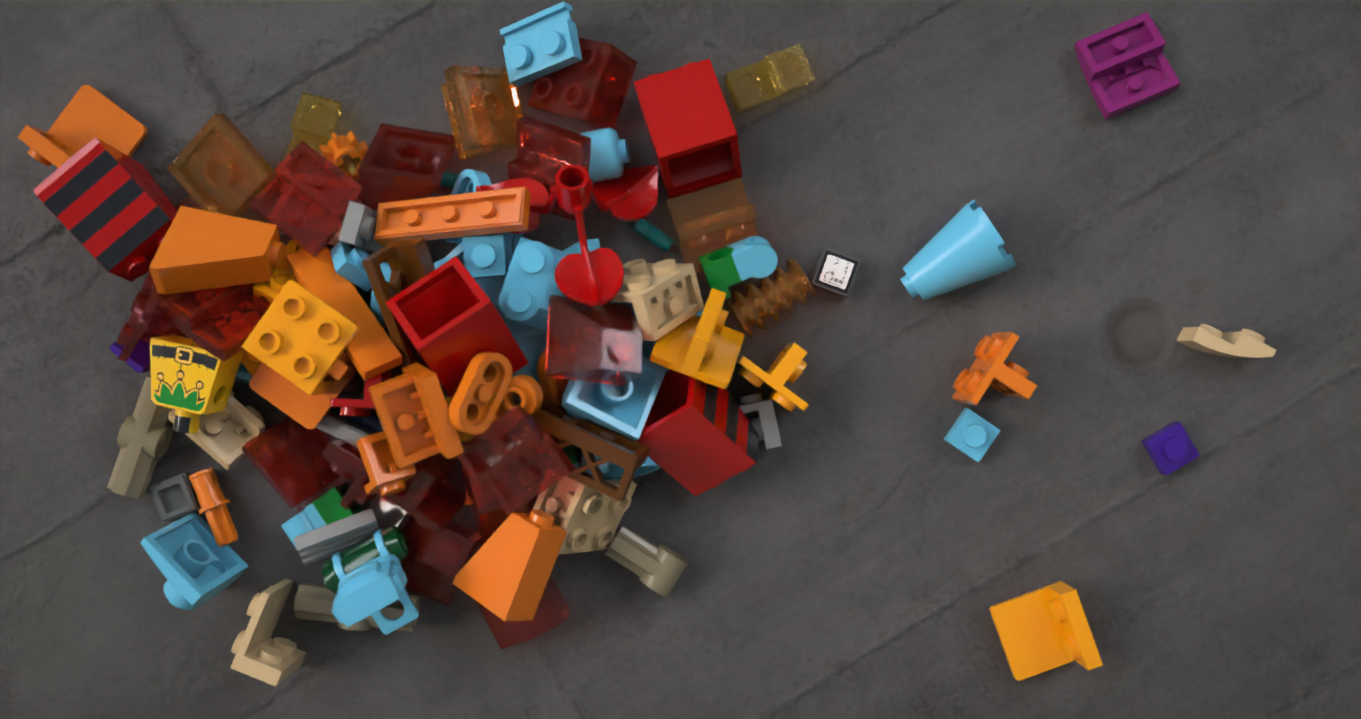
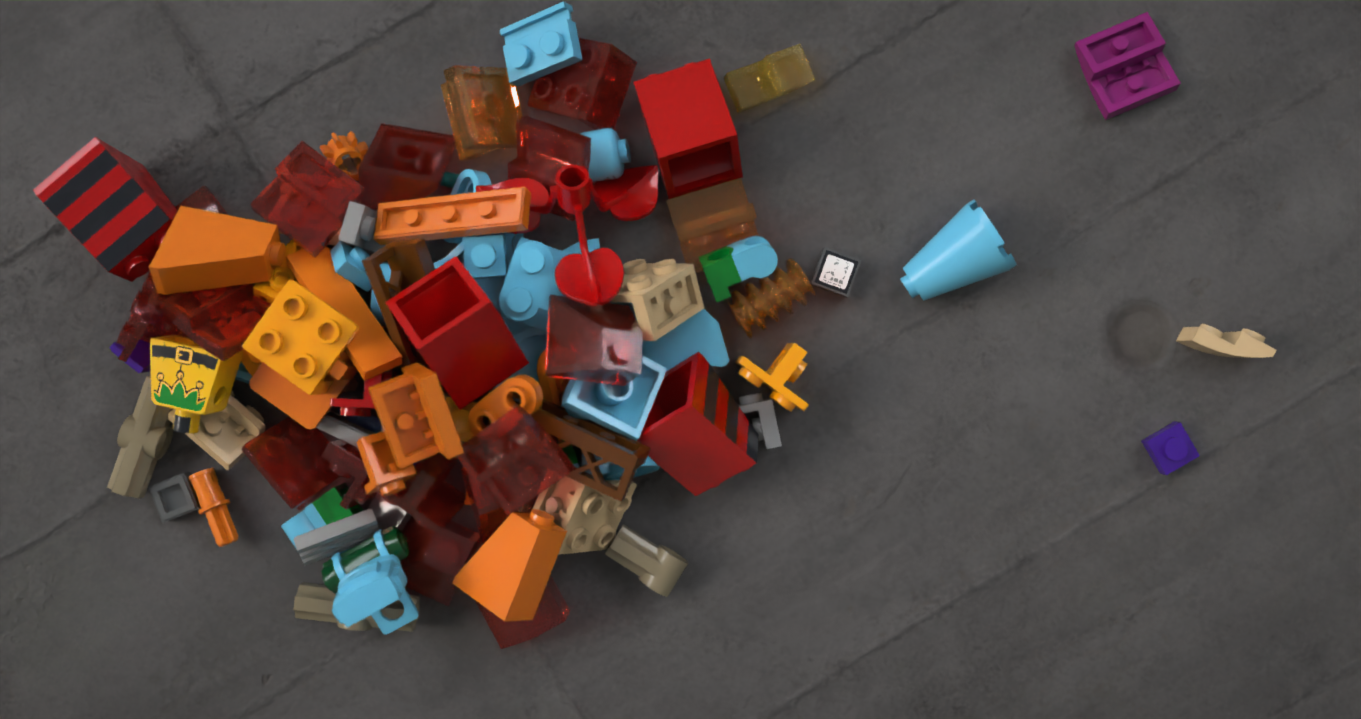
(85, 117): orange bracket -> none
(192, 561): medium azure slope -> none
(222, 168): clear orange bracket -> none
(255, 650): tan bracket -> none
(314, 121): clear yellow slope -> none
(479, 393): orange plate -> none
(653, 235): teal piece -> none
(702, 345): light orange bracket -> none
(971, 435): medium azure plate -> none
(992, 371): orange bracket -> none
(1045, 631): light orange bracket -> none

